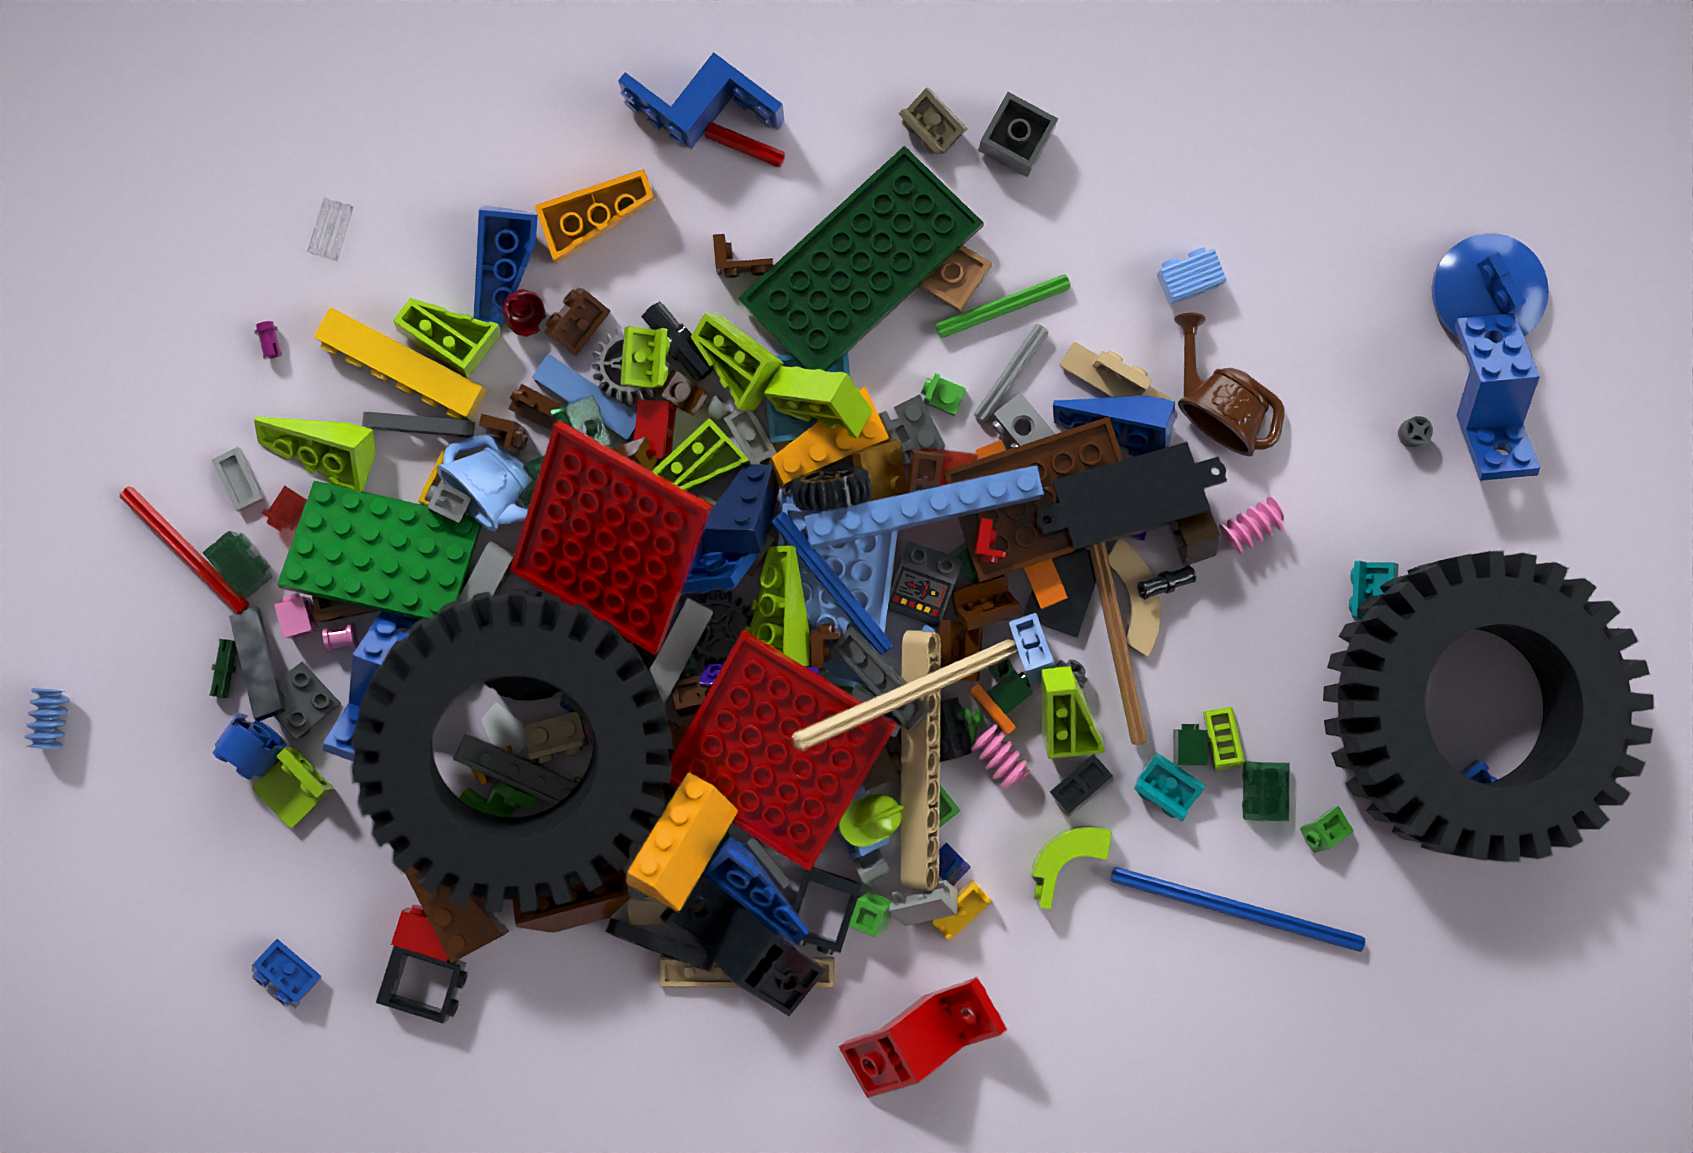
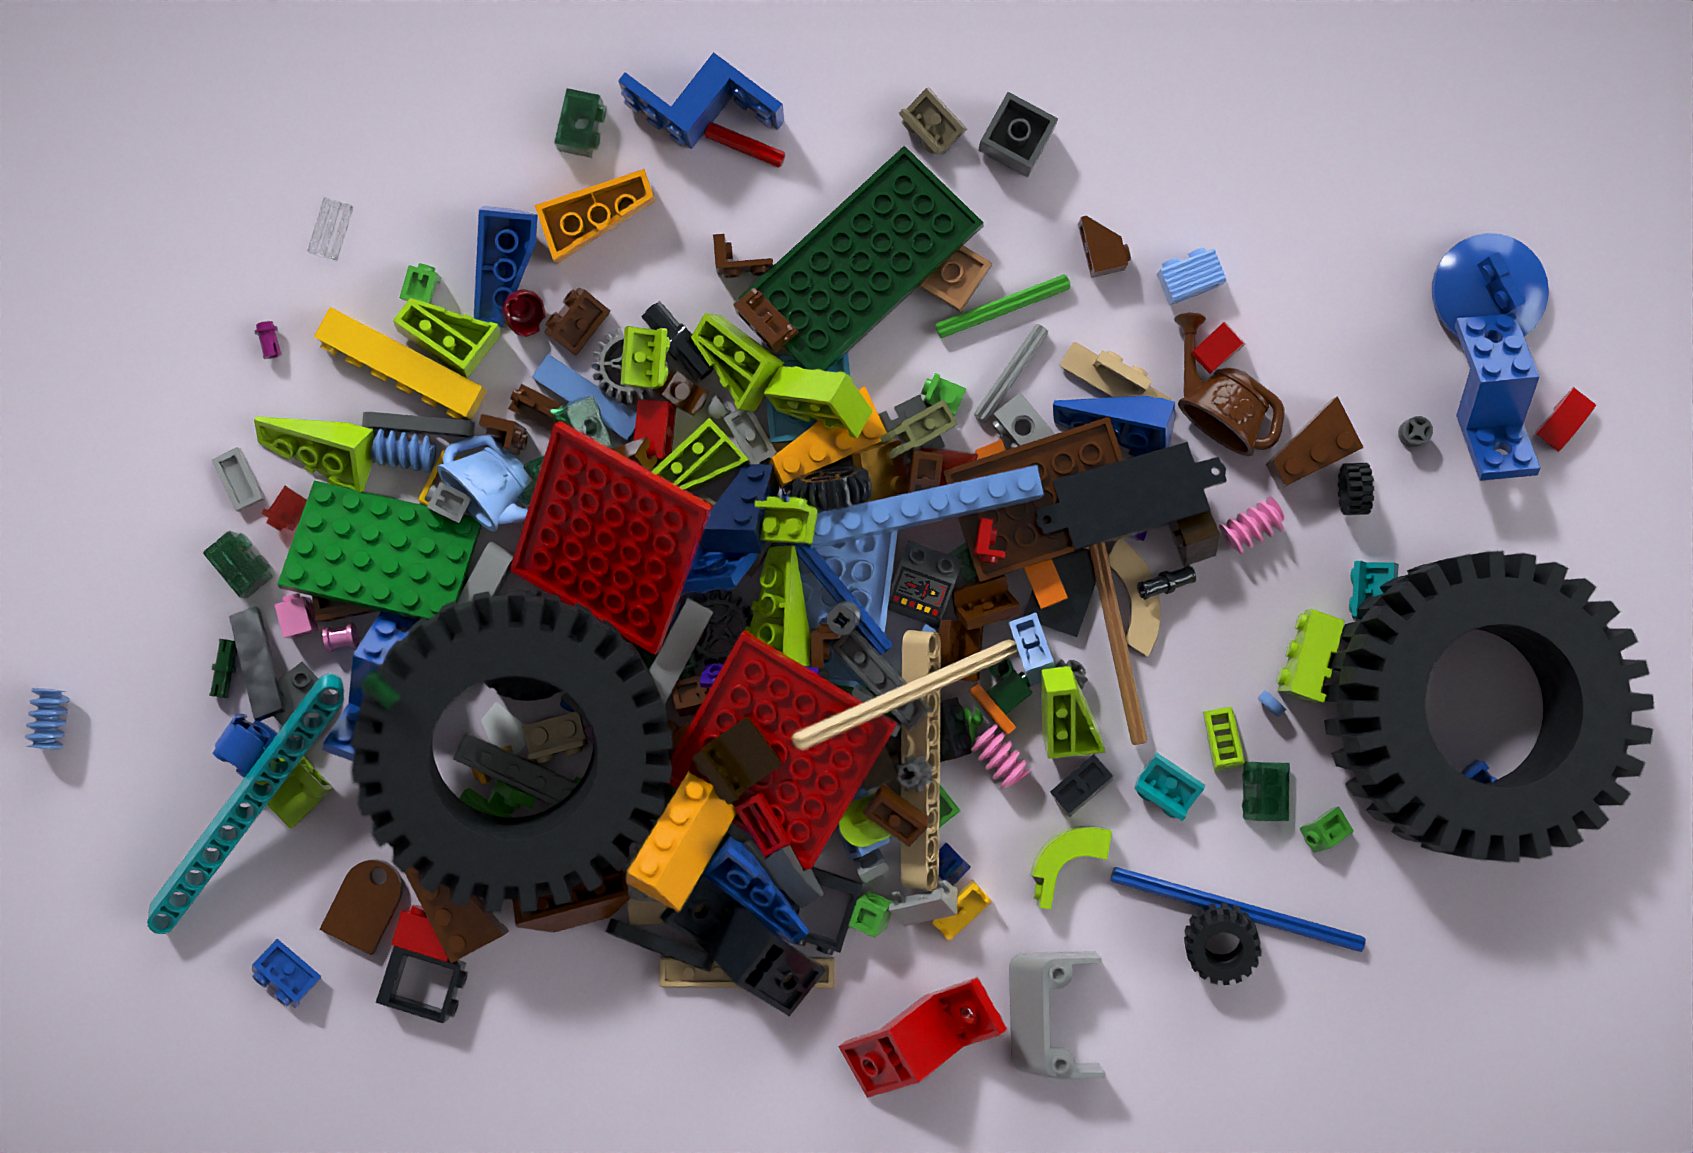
(183, 549): red axle -> none
(247, 792): none -> teal beam
(363, 906): none -> reddish brown tile
(379, 690): none -> dark green pin
(403, 452): none -> medium blue piece
(420, 283): none -> bright green bracket
(579, 106): none -> clear green brick
(736, 760): none -> dark brown bracket
(764, 320): none -> reddish brown hinge
(772, 820): none -> red tile
(787, 520): none -> lime bracket
(797, 884): none -> dark grey slope
(847, 612): none -> dark grey wheel
(896, 815): none -> reddish brown slope
(914, 773): none -> dark grey gear
(921, 428): none -> olive hinge
(1029, 986): none -> light grey windscreen
(1102, 248): none -> reddish brown slope
(1190, 745): dark green brick -> none
(1217, 347): none -> red slope
(1224, 966): none -> black tyre
(1271, 704): none -> medium blue tile
(1310, 656): none -> lime wedge
(1318, 444): none -> reddish brown wedge
(1355, 489): none -> black tyre
(1566, 419): none -> red slope

